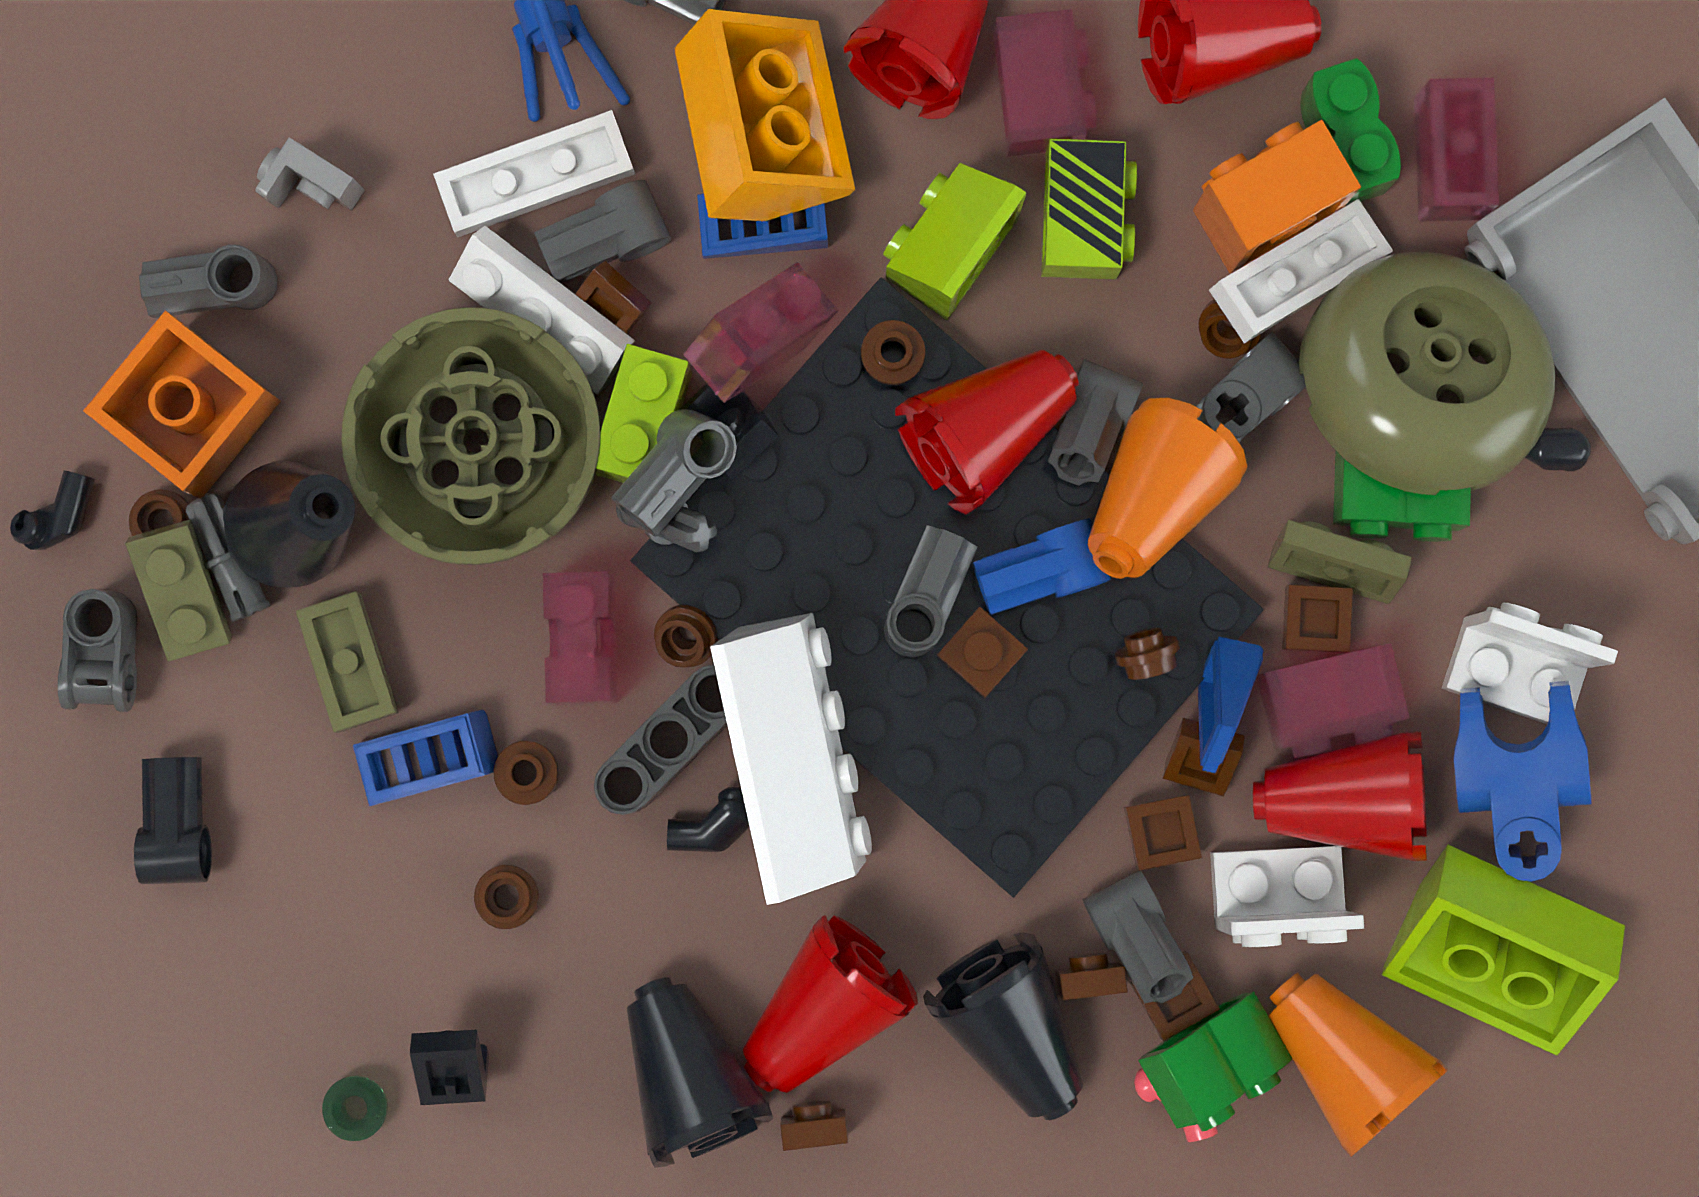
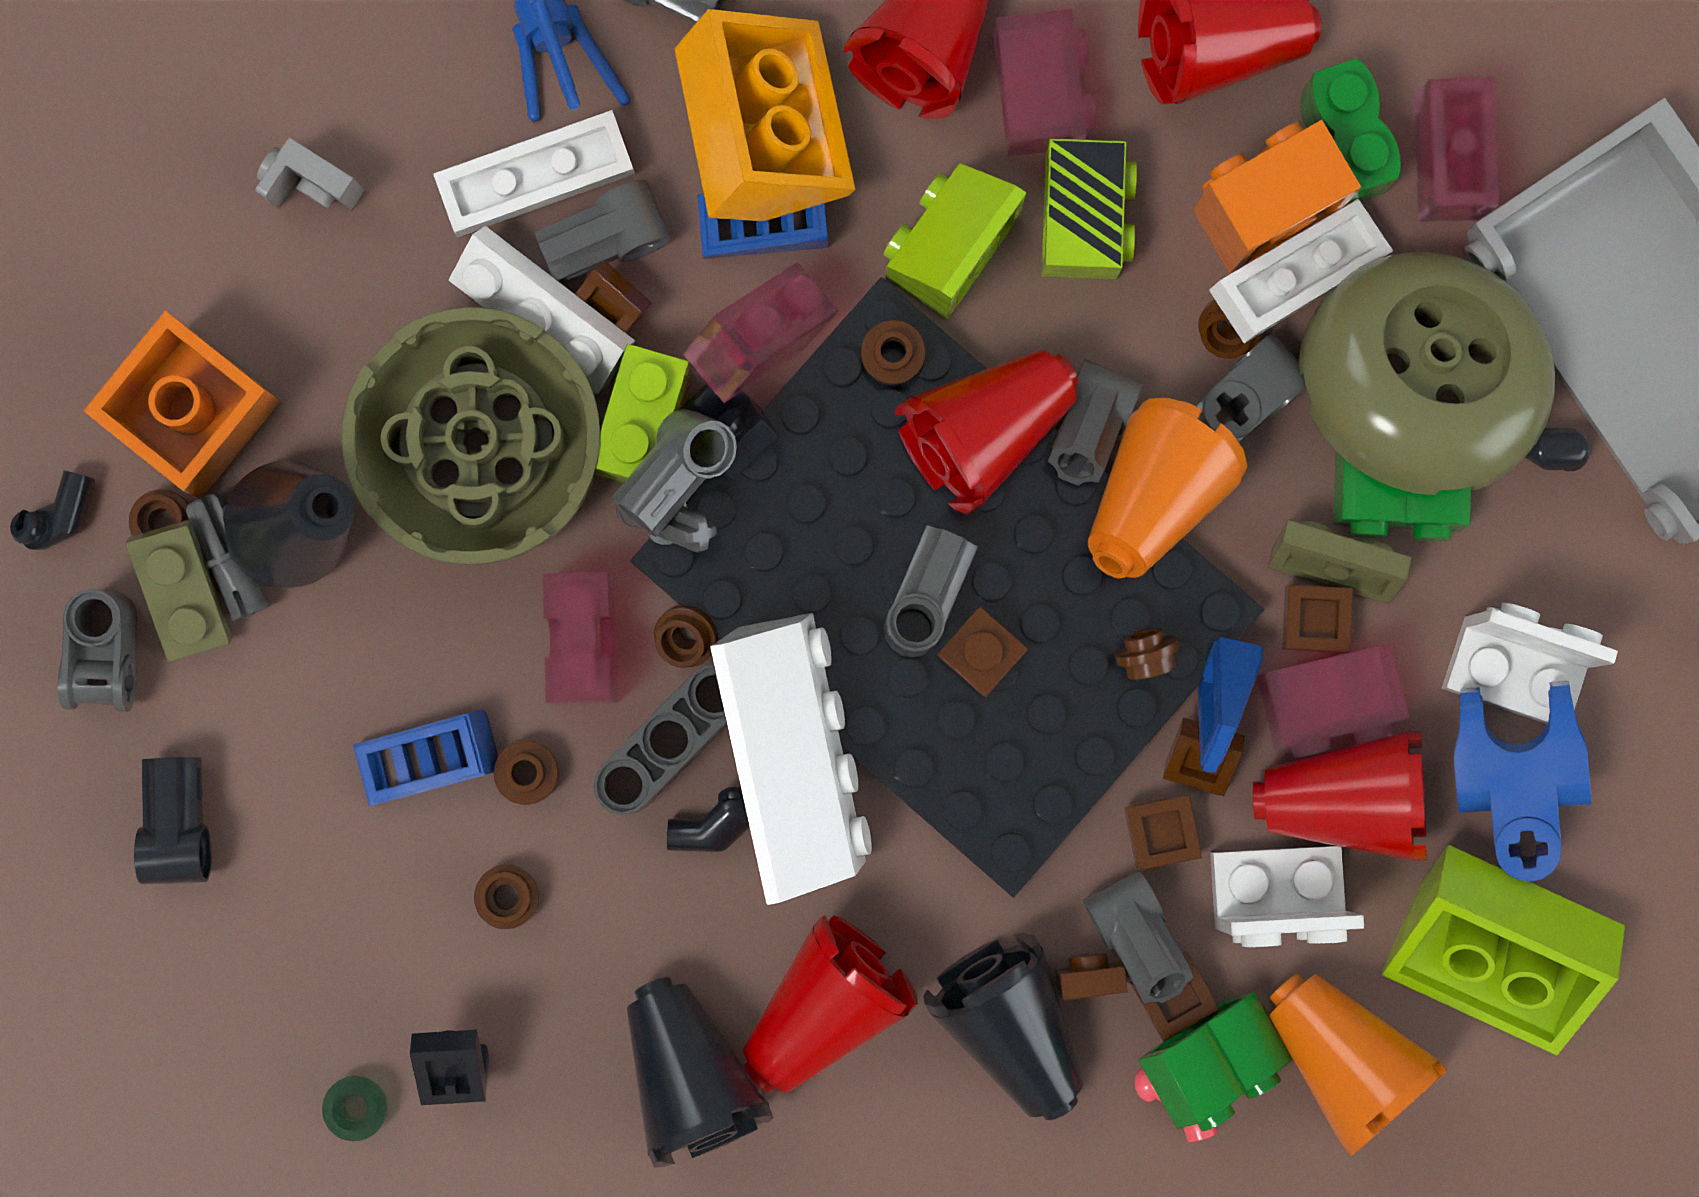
(203, 282): dark grey piece -> none
(347, 662): olive plate -> none
(813, 1126): reddish brown plate -> none
(1051, 565): blue piece -> none

